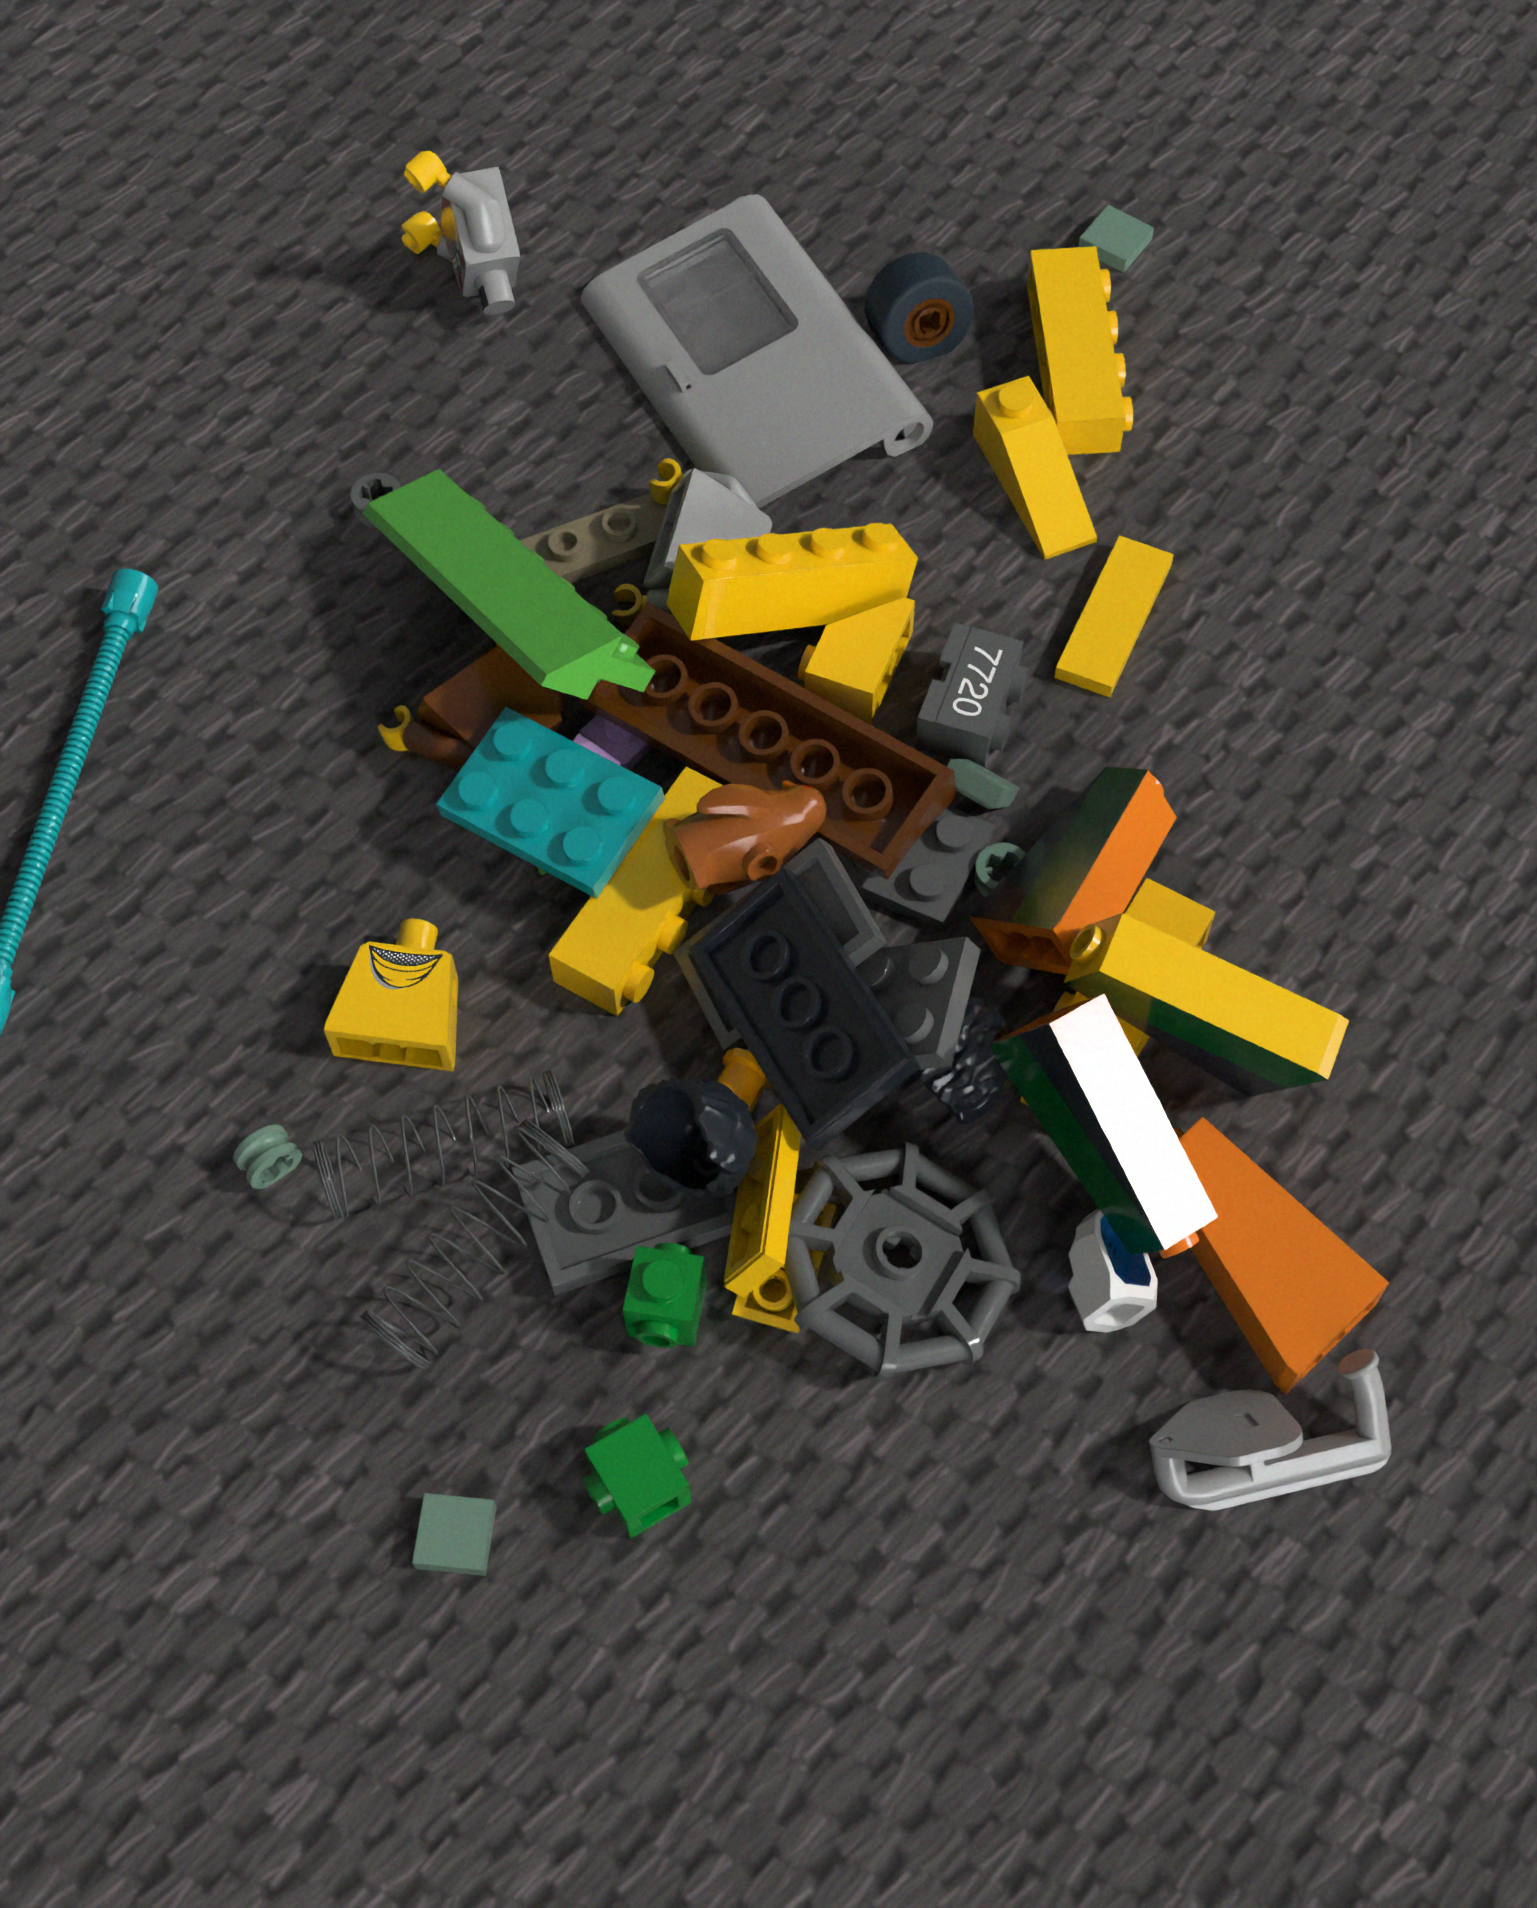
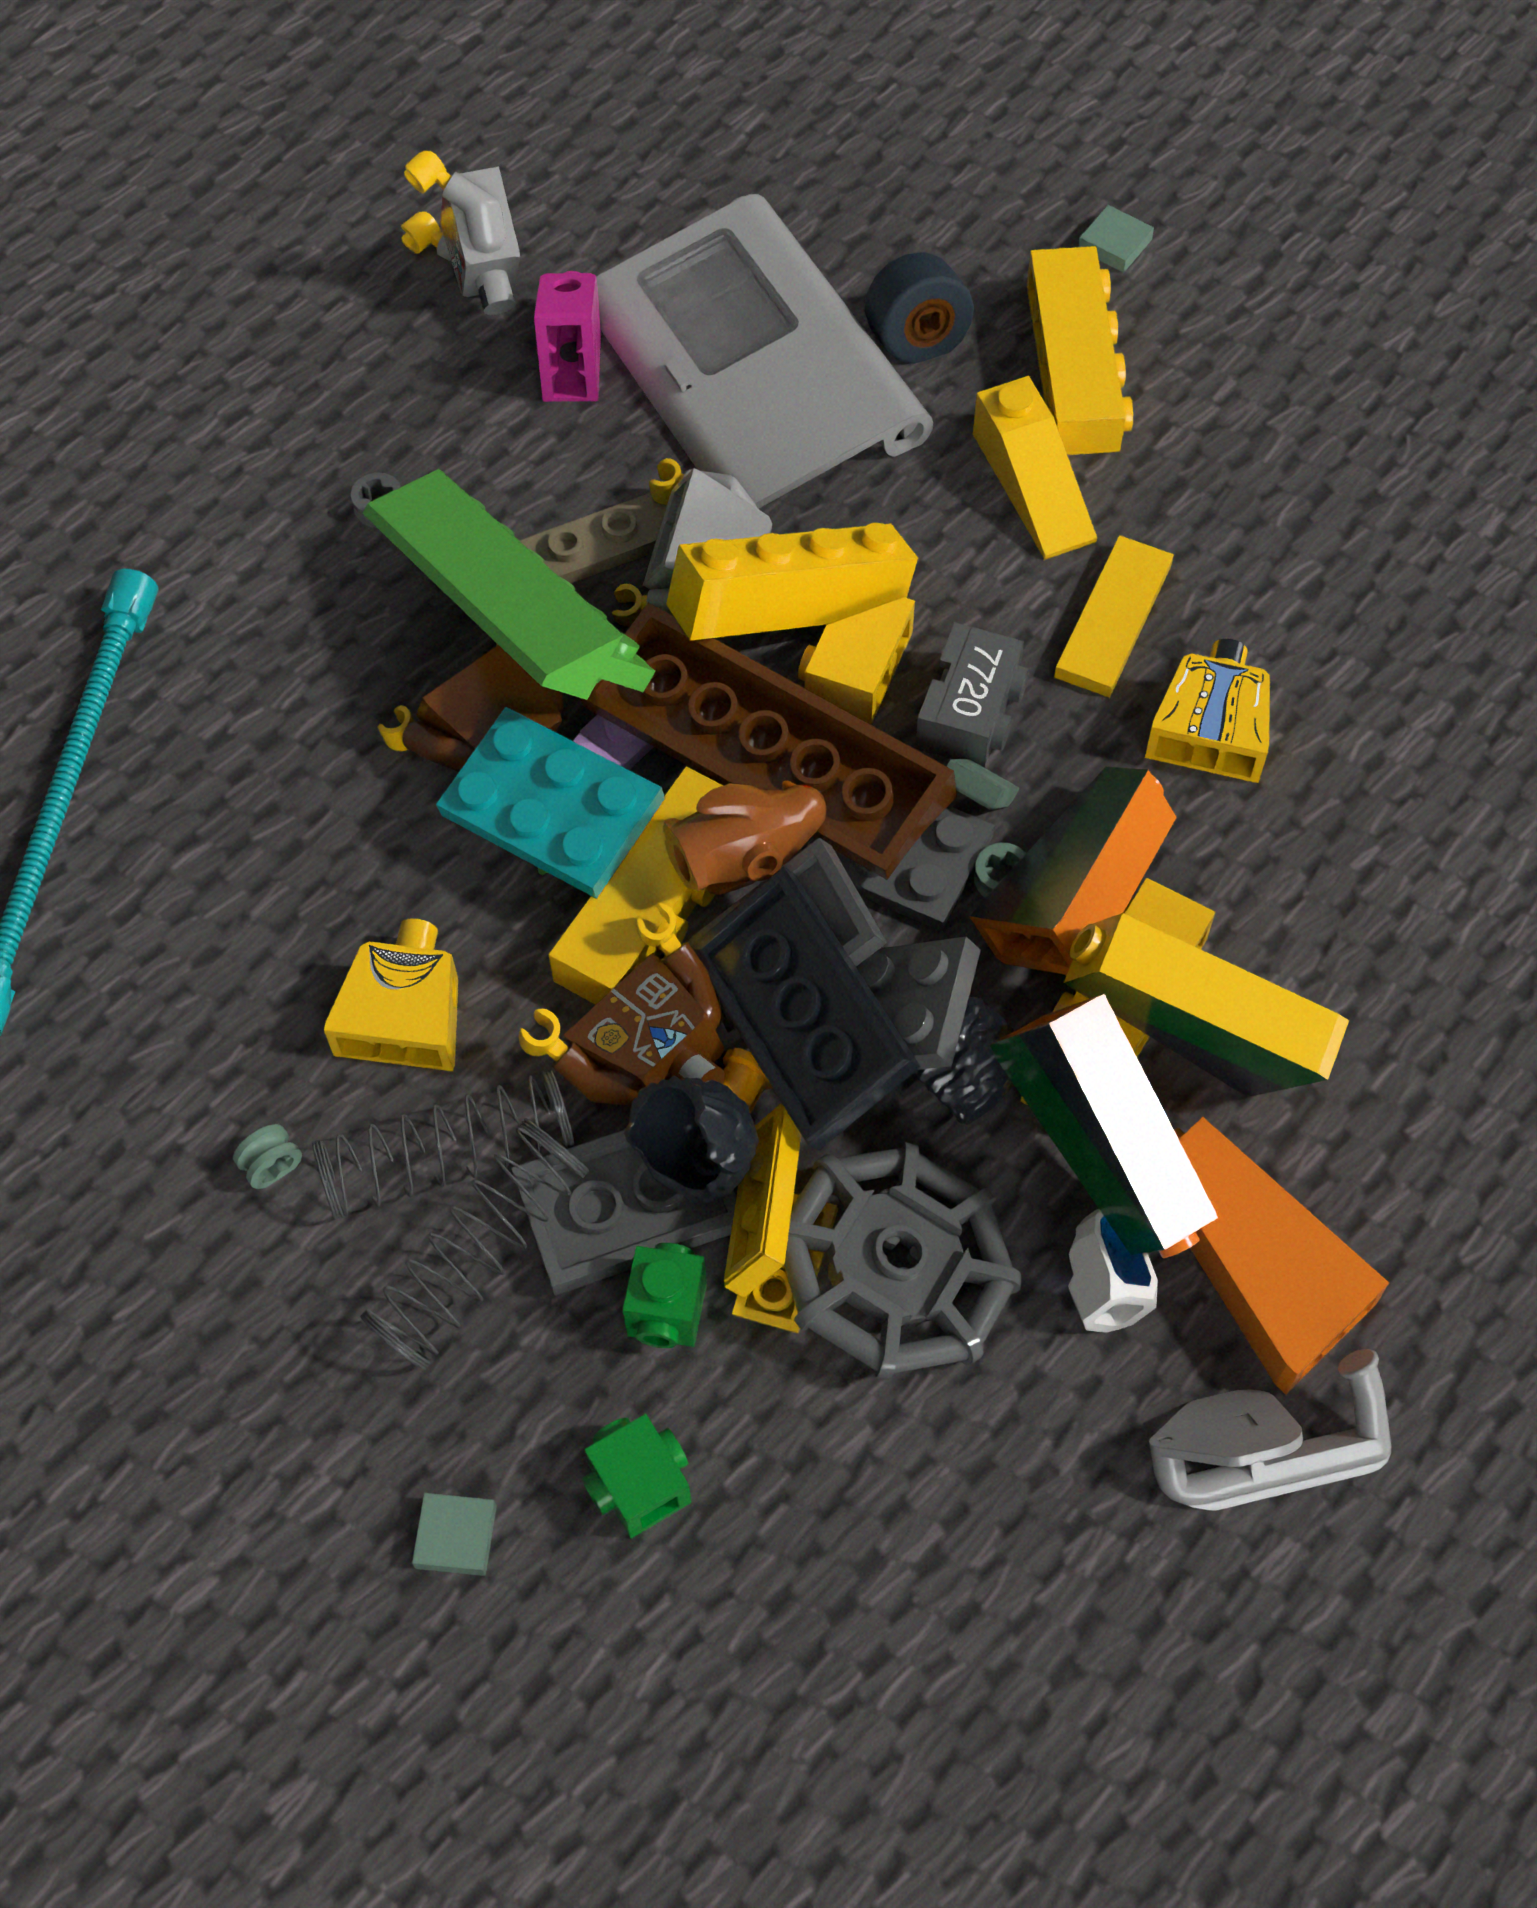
(563, 314): none -> dark pink torso
(644, 1029): none -> reddish brown torso
(1215, 715): none -> yellow torso

